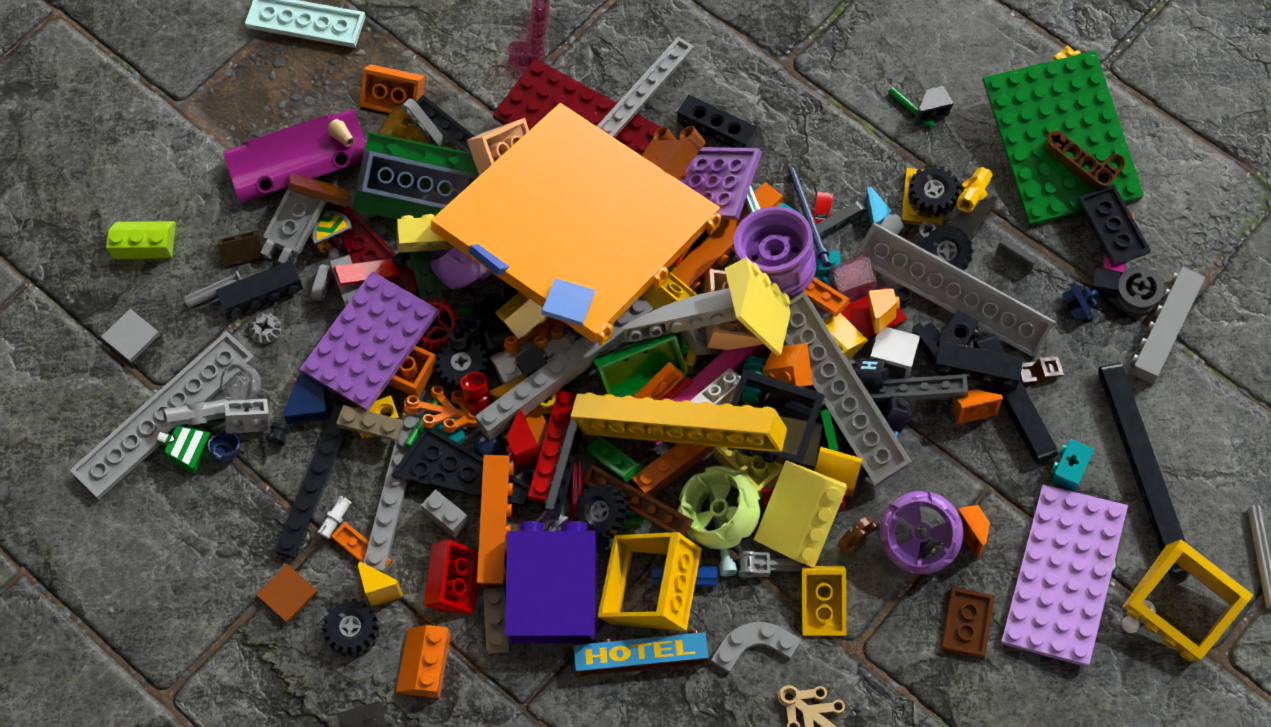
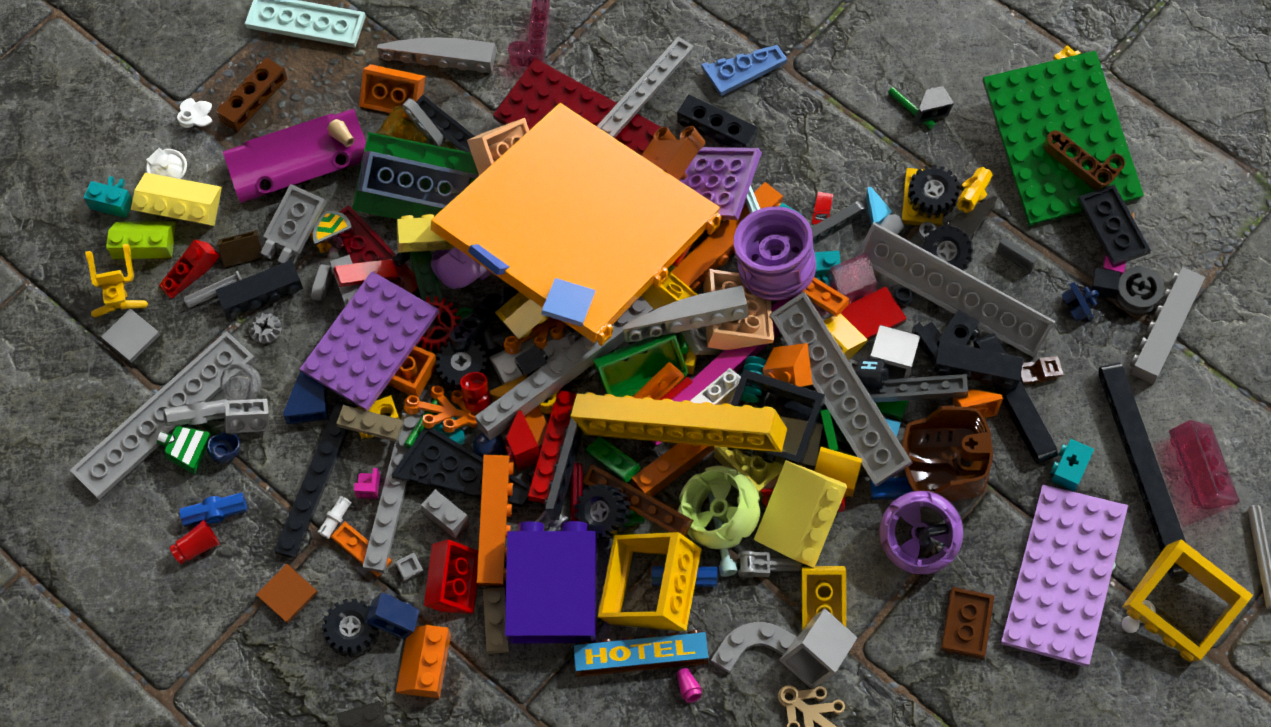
(109, 198): none -> teal brick
(113, 286): none -> yellow piece
(167, 163): none -> white piece
(177, 199): none -> light yellow slope
(191, 266): none -> red slope
(194, 113): none -> white plate
(194, 543): none -> red plant
(213, 509): none -> blue piece
(261, 91): none -> reddish brown brick
(278, 434): black wheel -> none
(318, 189): reddish brown tile -> none
(368, 485): none -> dark pink panel
(378, 586): yellow slope -> none
(392, 616): none -> dark blue brick
(409, 567): none -> light grey tile
(442, 52): none -> light grey slope
(688, 686): none -> dark pink cone
(738, 71): none -> medium blue wing
(759, 303): light yellow slope -> none
(818, 649): none -> light grey slope
(822, 253): dark blue bar -> none
(857, 535): reddish brown plate -> none
(882, 308): light orange slope -> none
(890, 489): none -> blue tile
(897, 413): black brick -> none
(934, 530): none -> black arm
(938, 464): none -> reddish brown piece
(974, 528): orange slope -> none
(1203, 465): none -> clear pink slope

